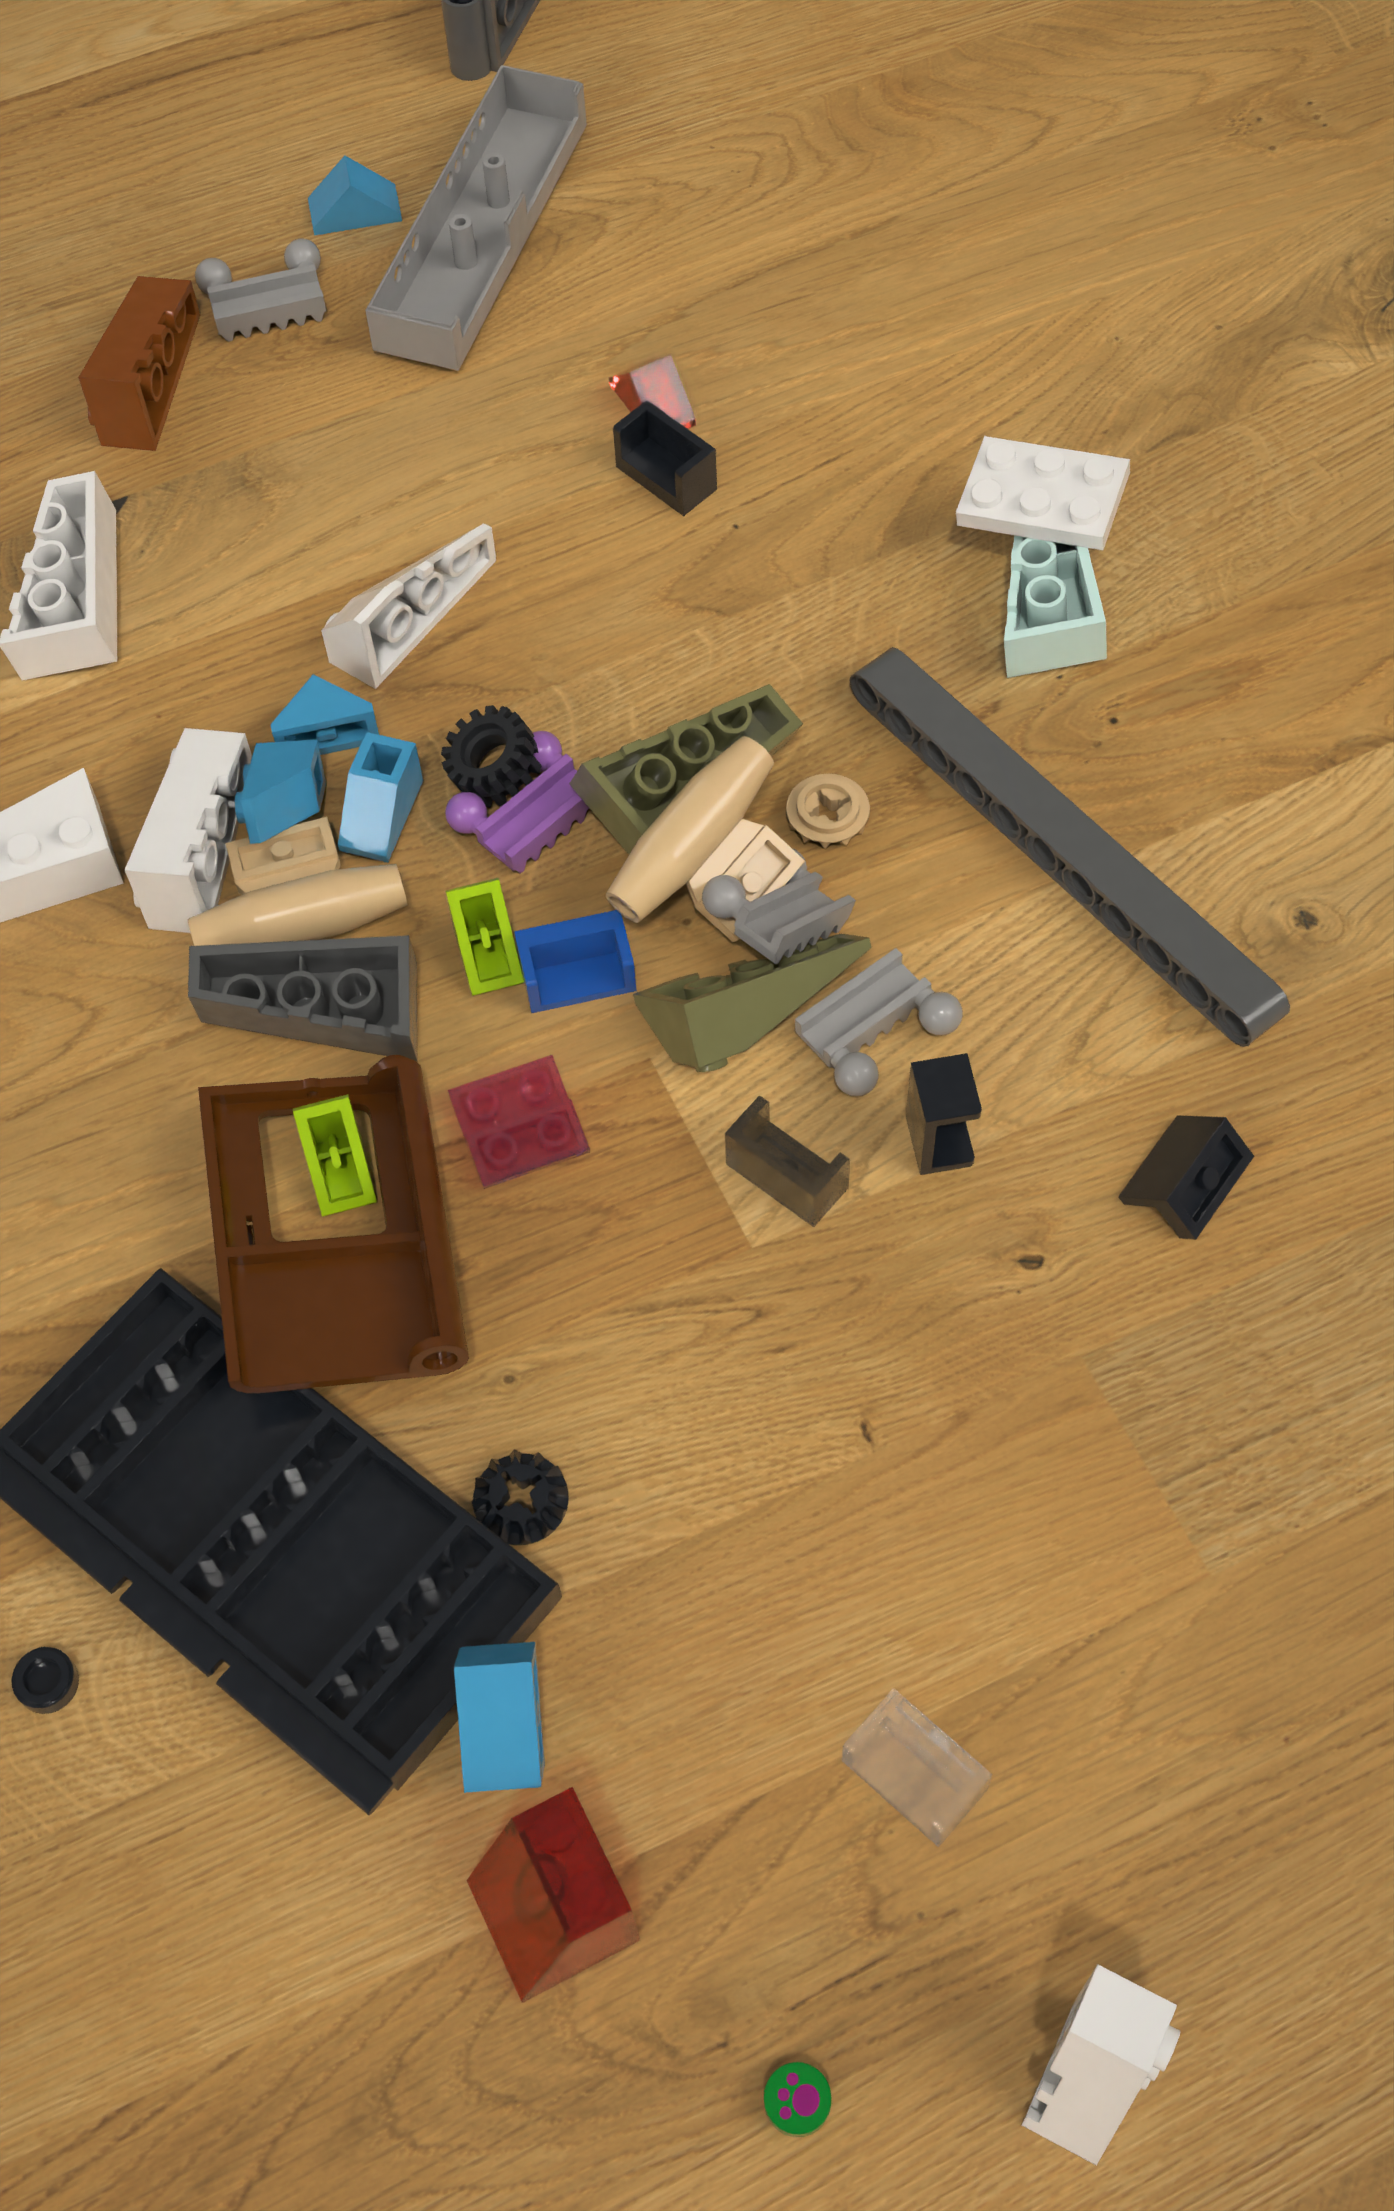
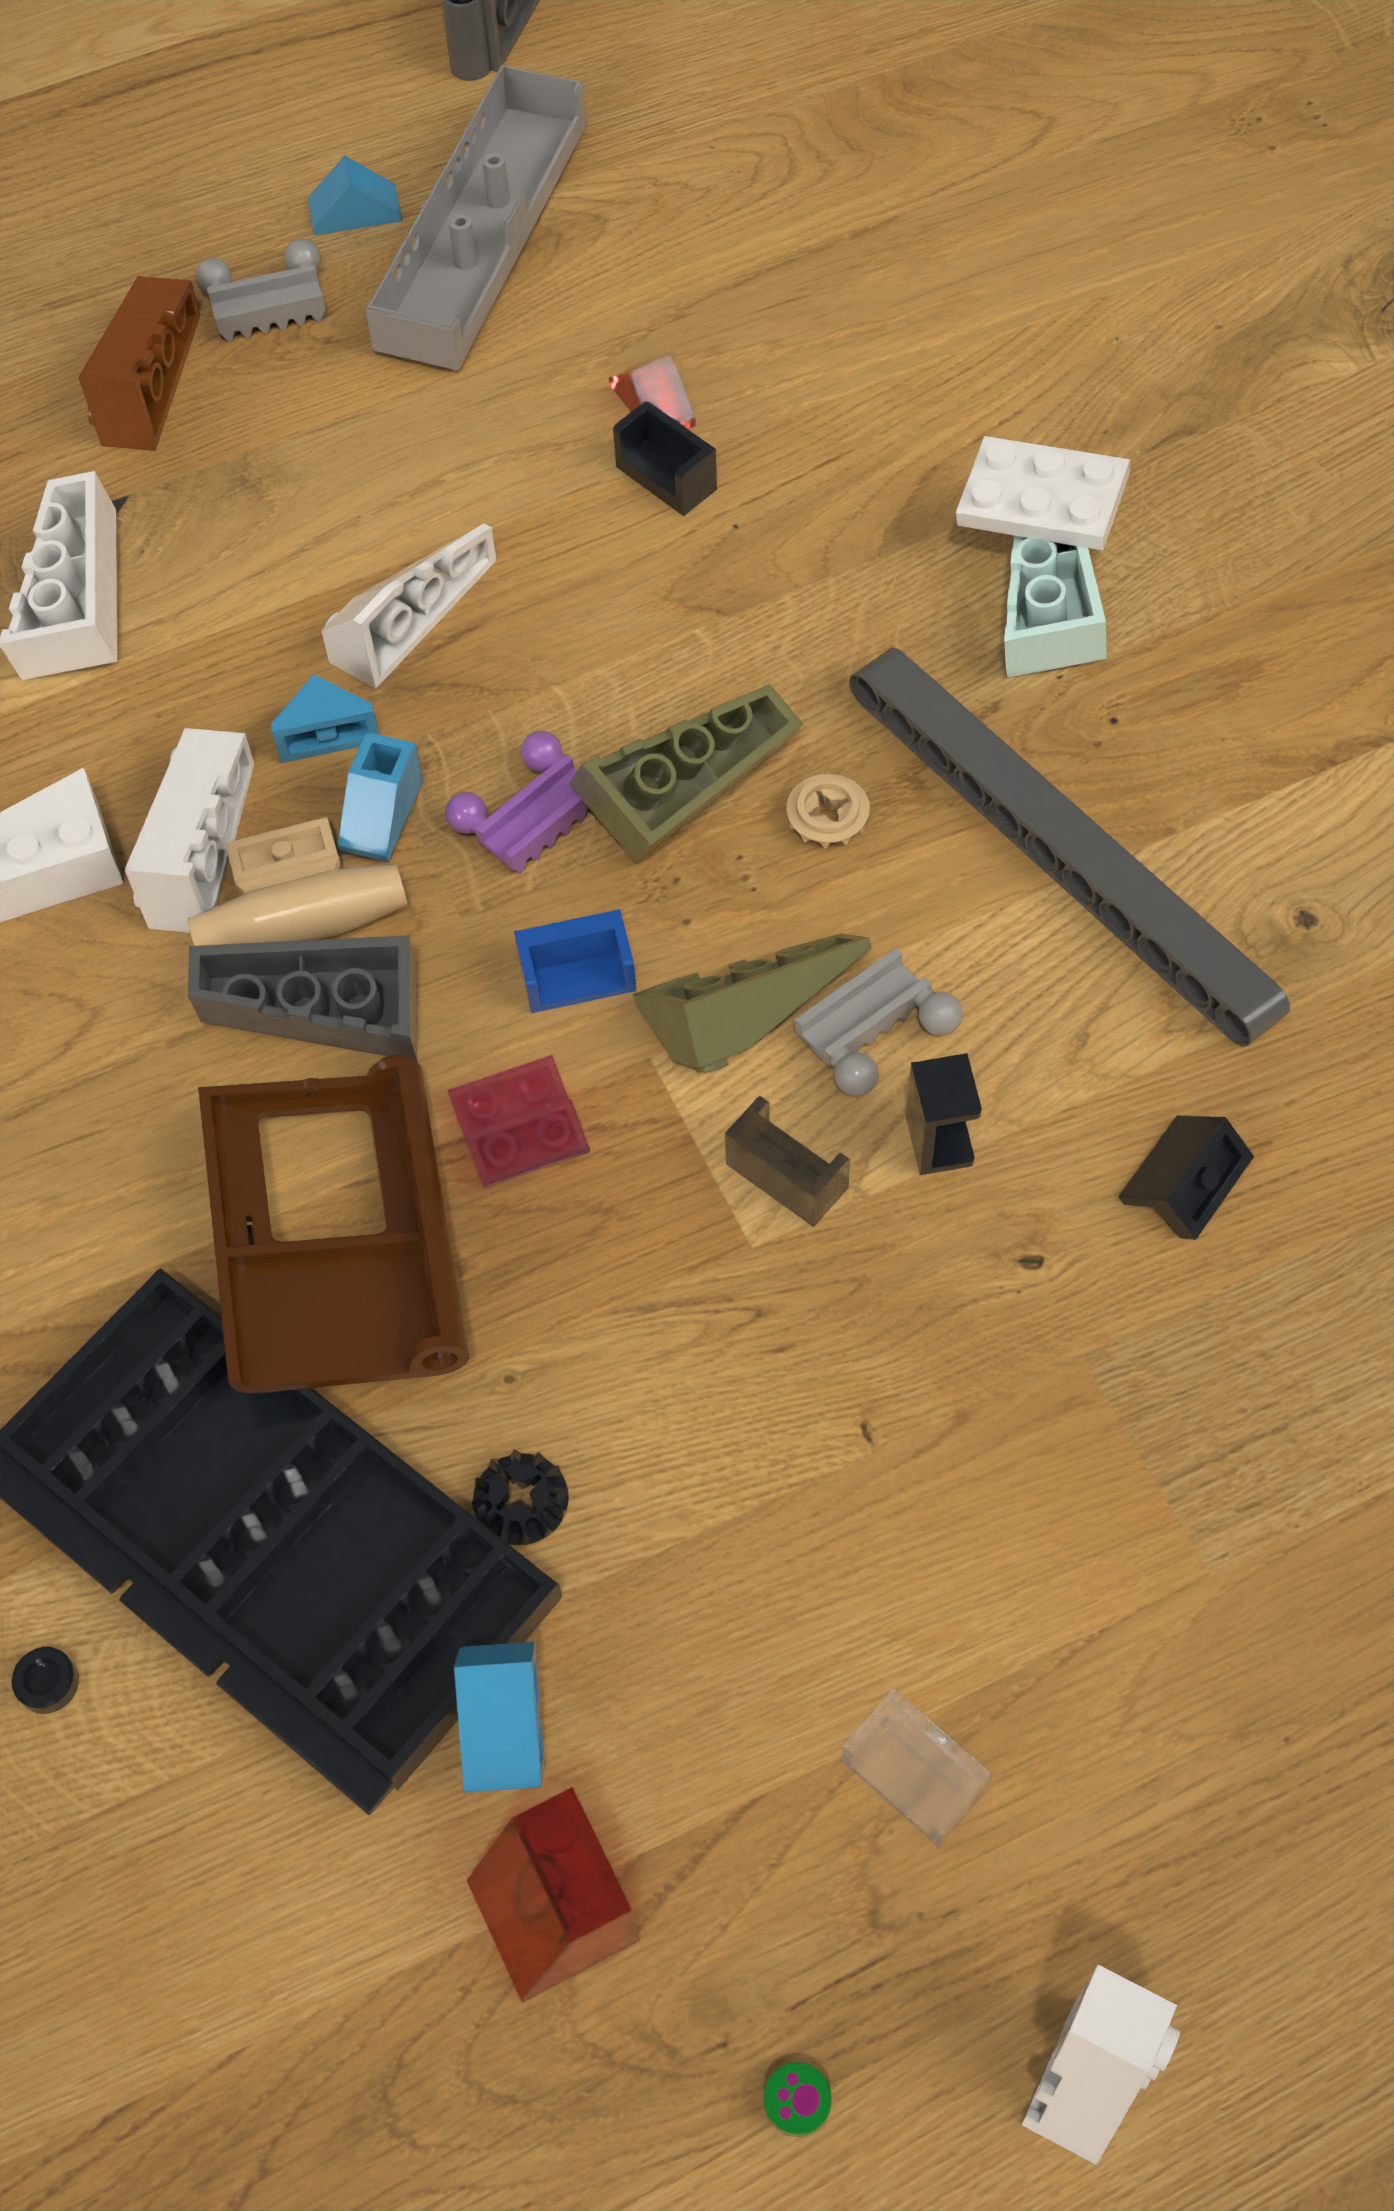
(280, 787): dark azure slope -> none
(335, 1155): lime slope -> none
(480, 737): black tyre -> none
(484, 936): lime slope -> none
(705, 838): tan plate -> none
(781, 918): light grey gear -> none

